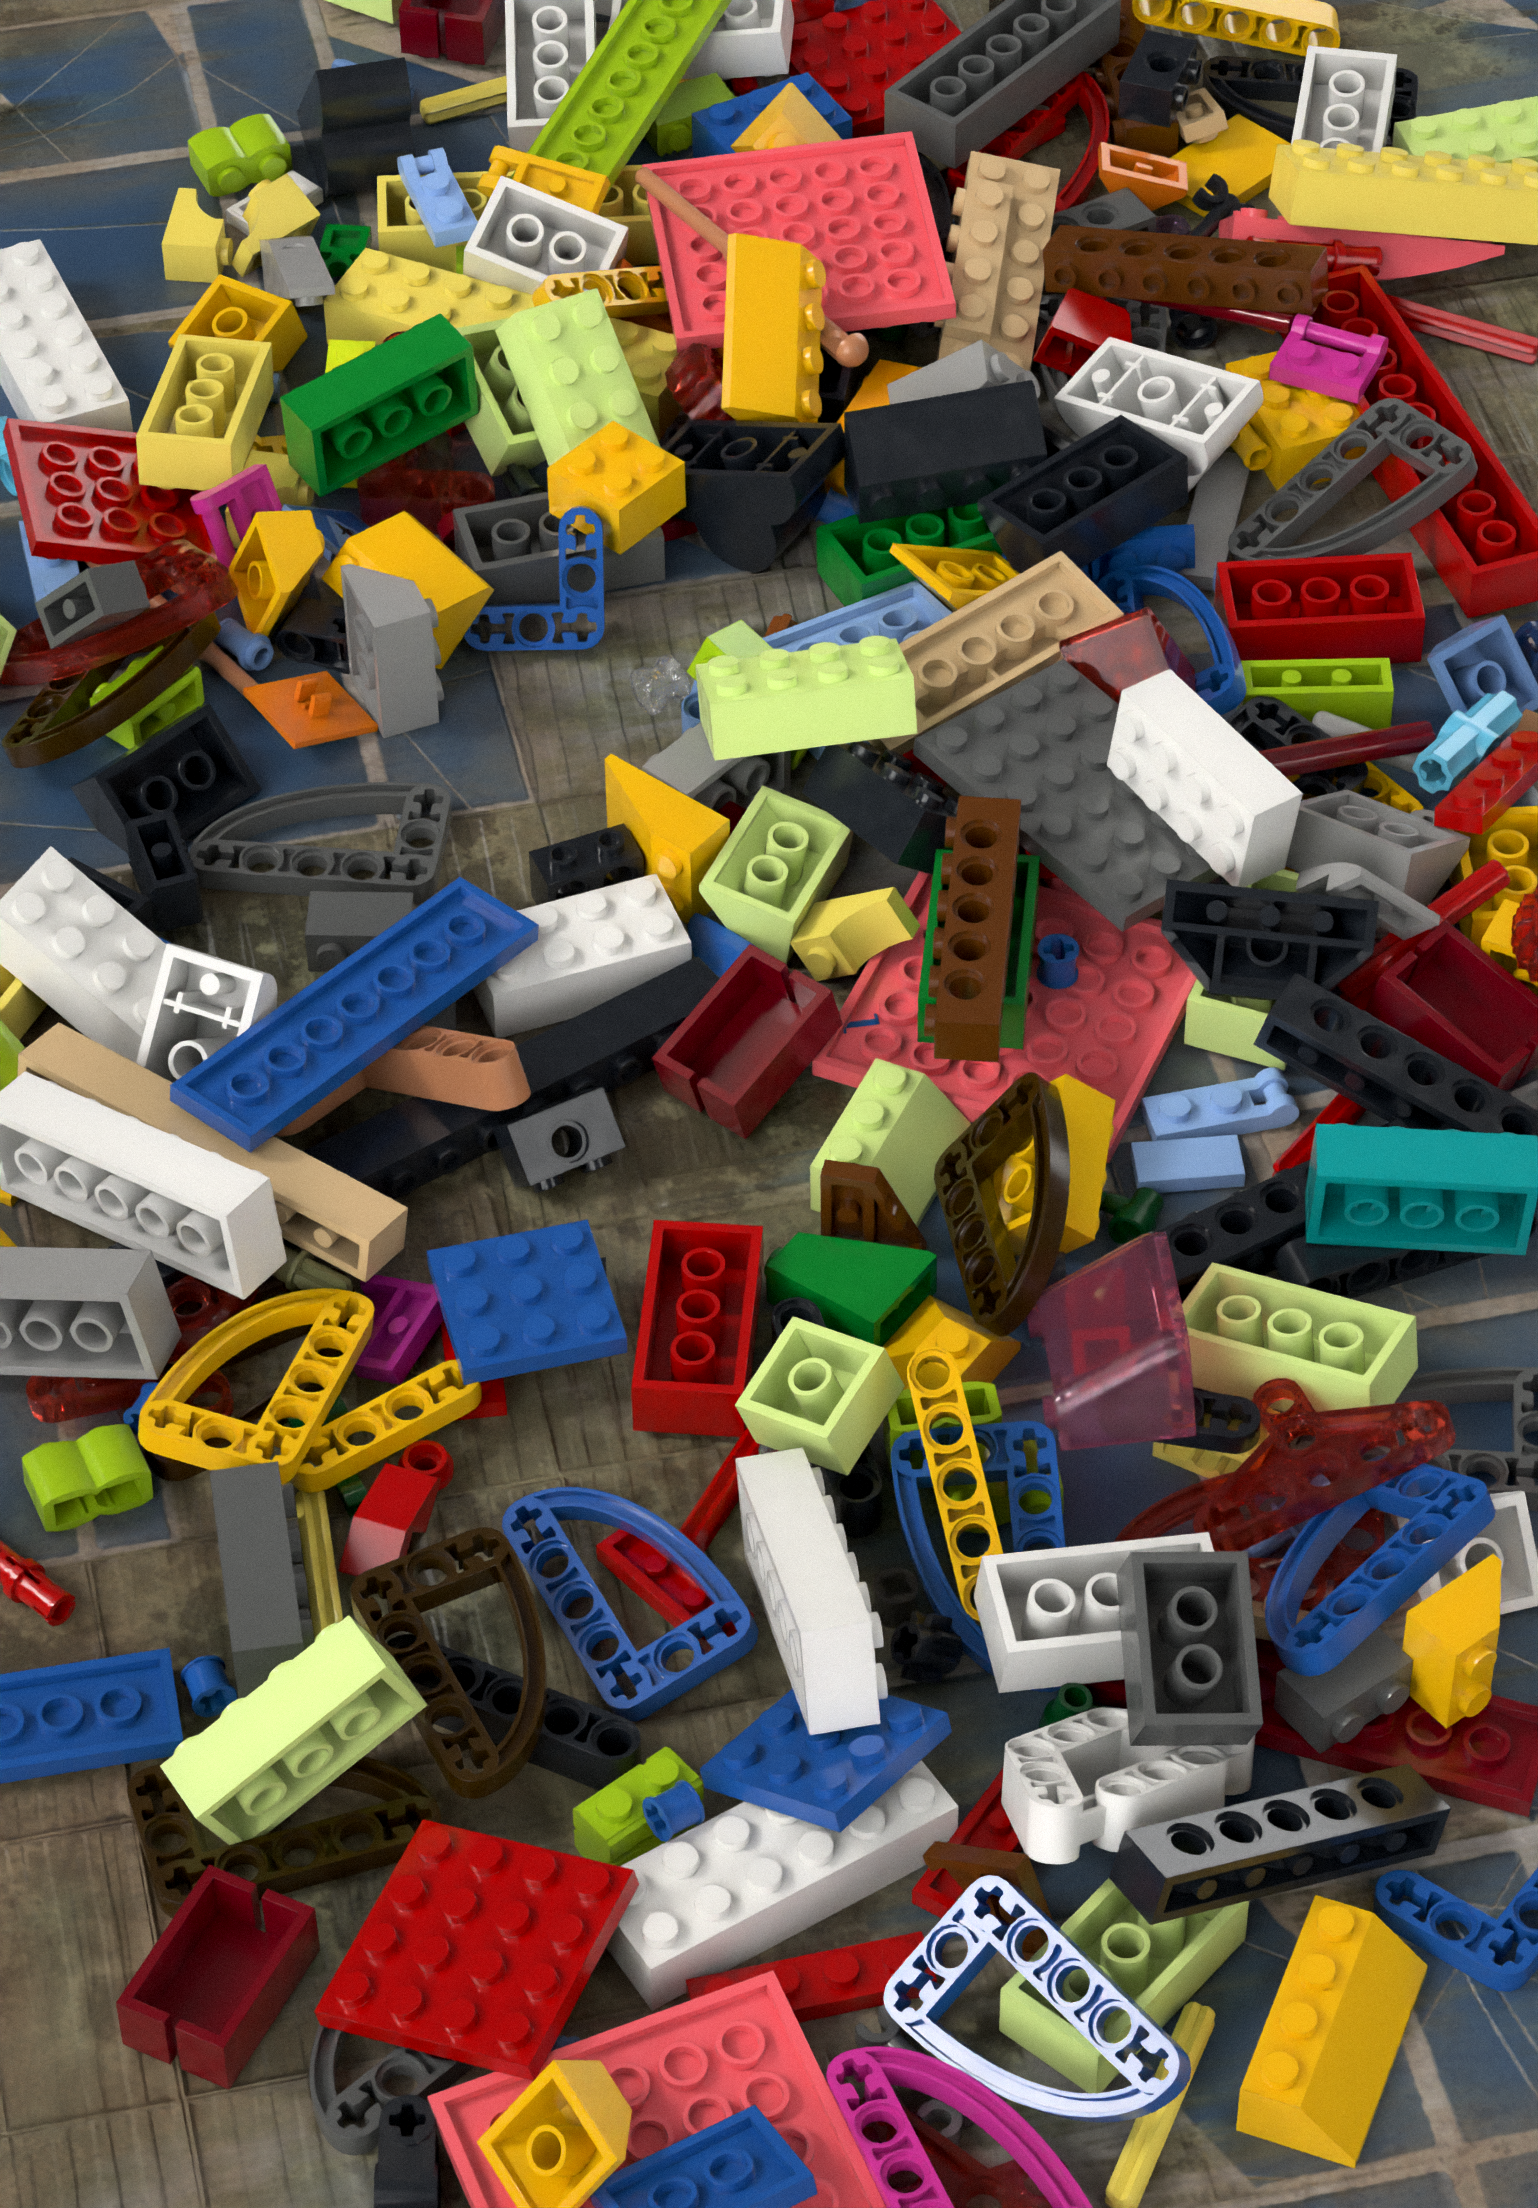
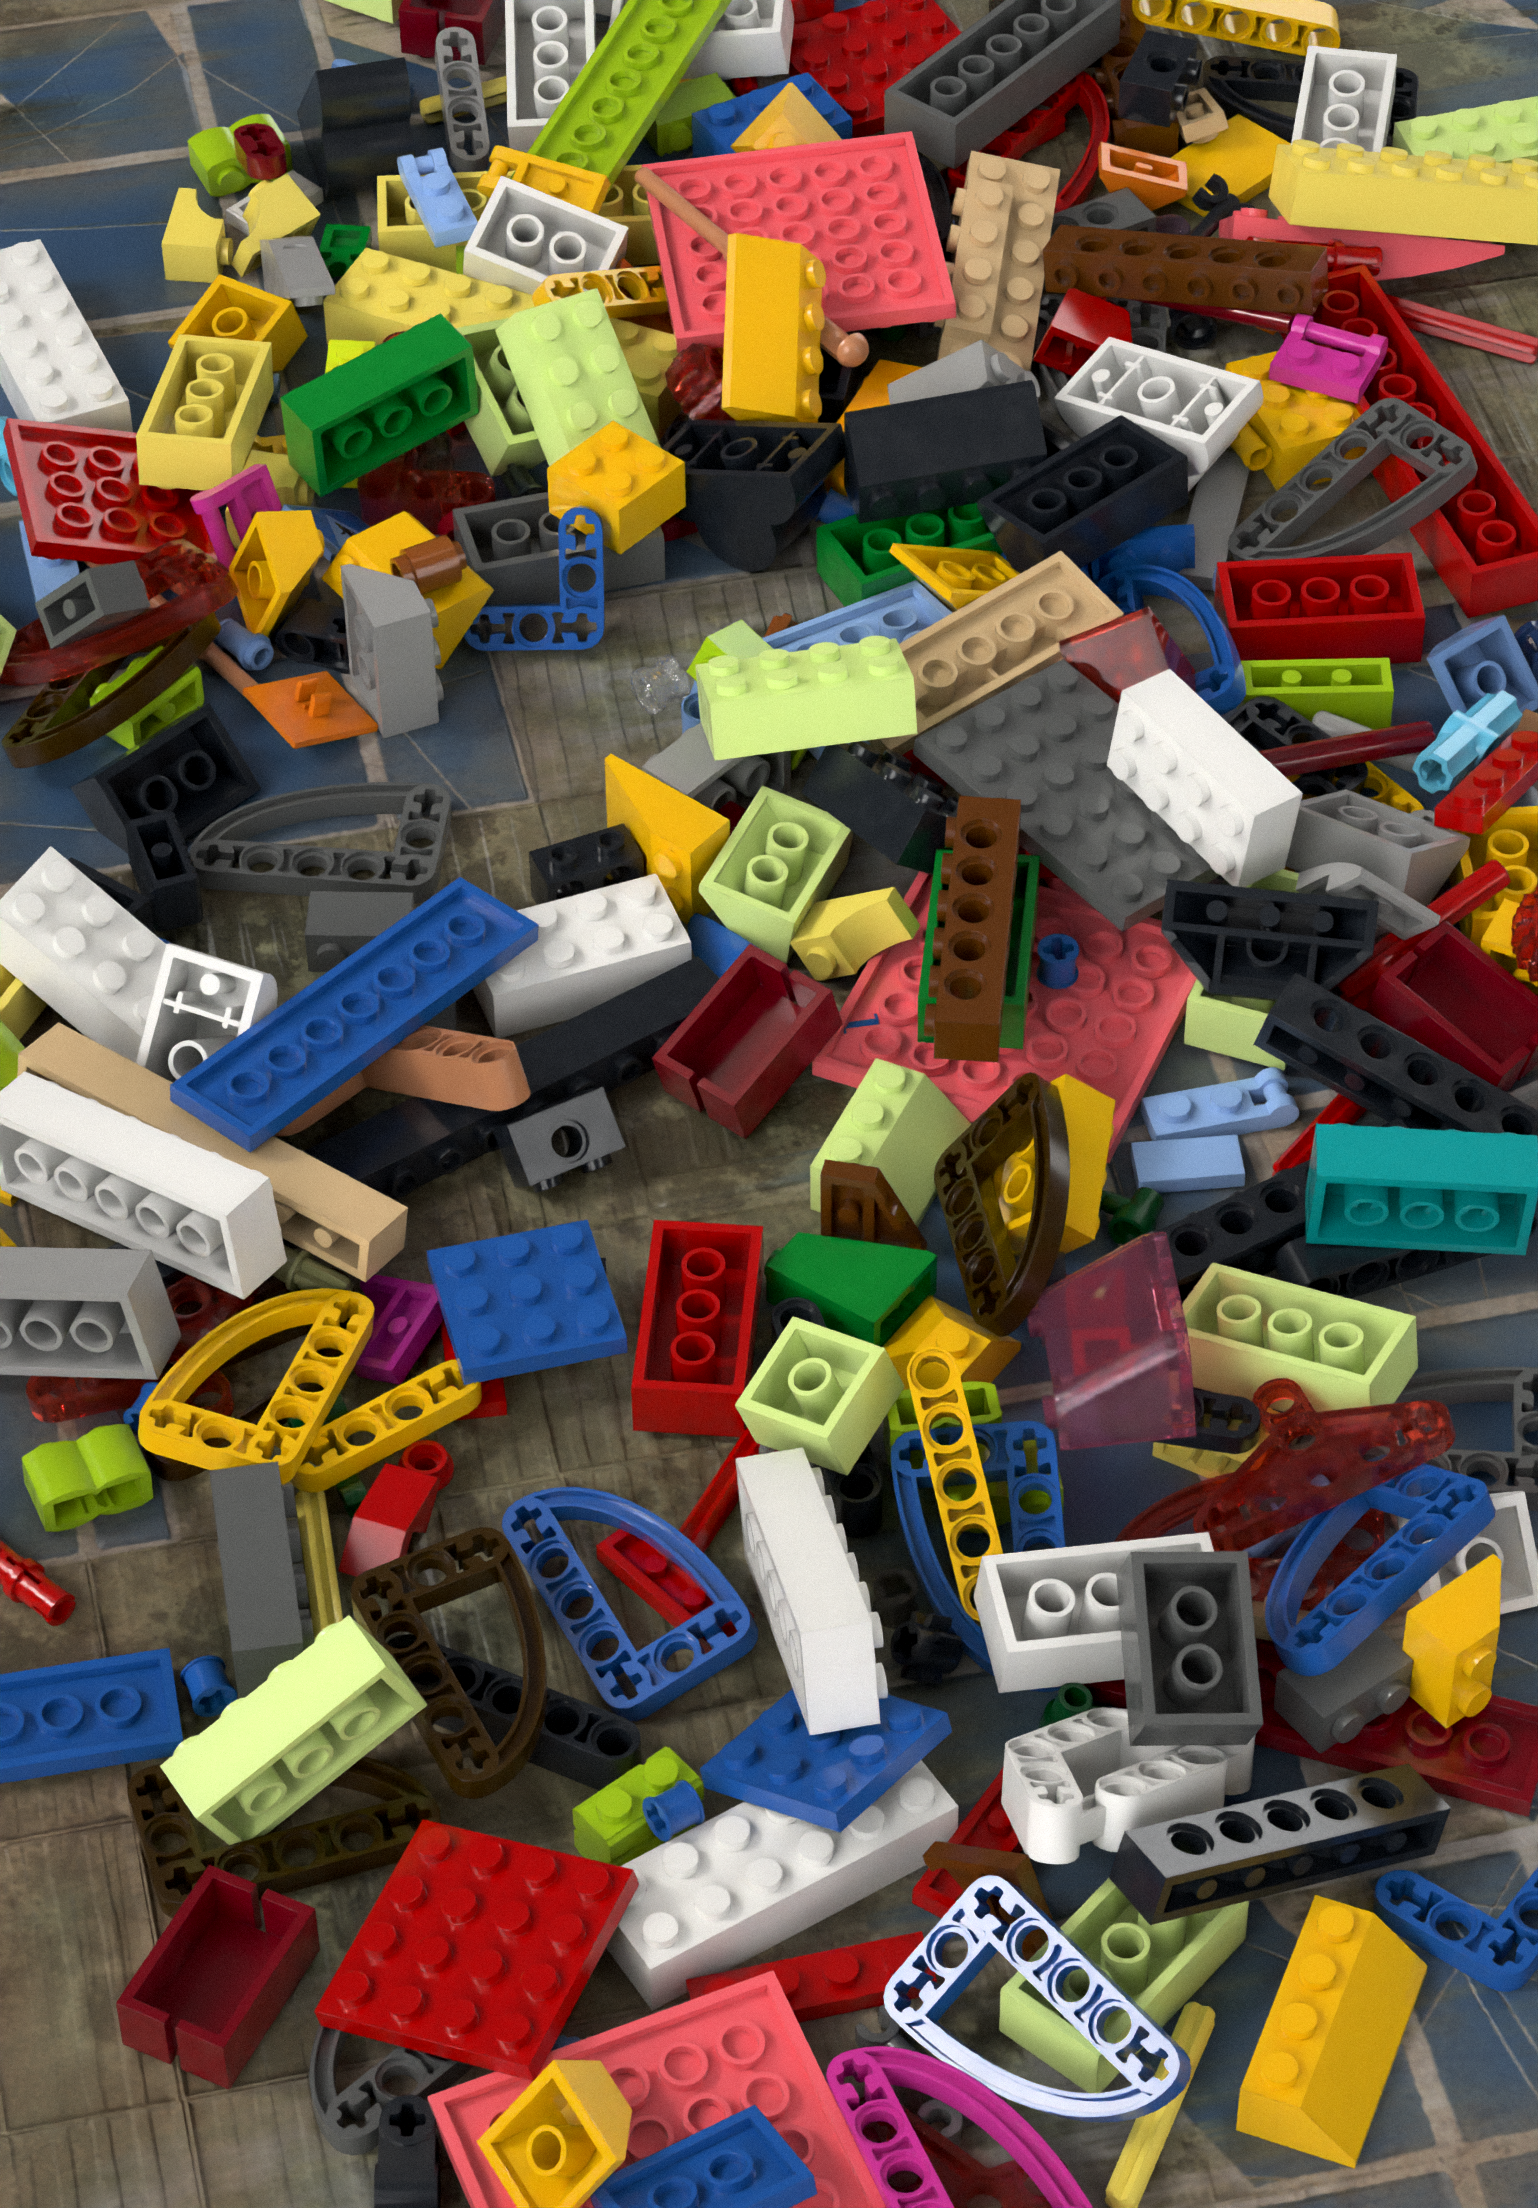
(260, 151): none -> dark red beam
(431, 564): none -> dark orange brick
(462, 100): none -> light grey beam

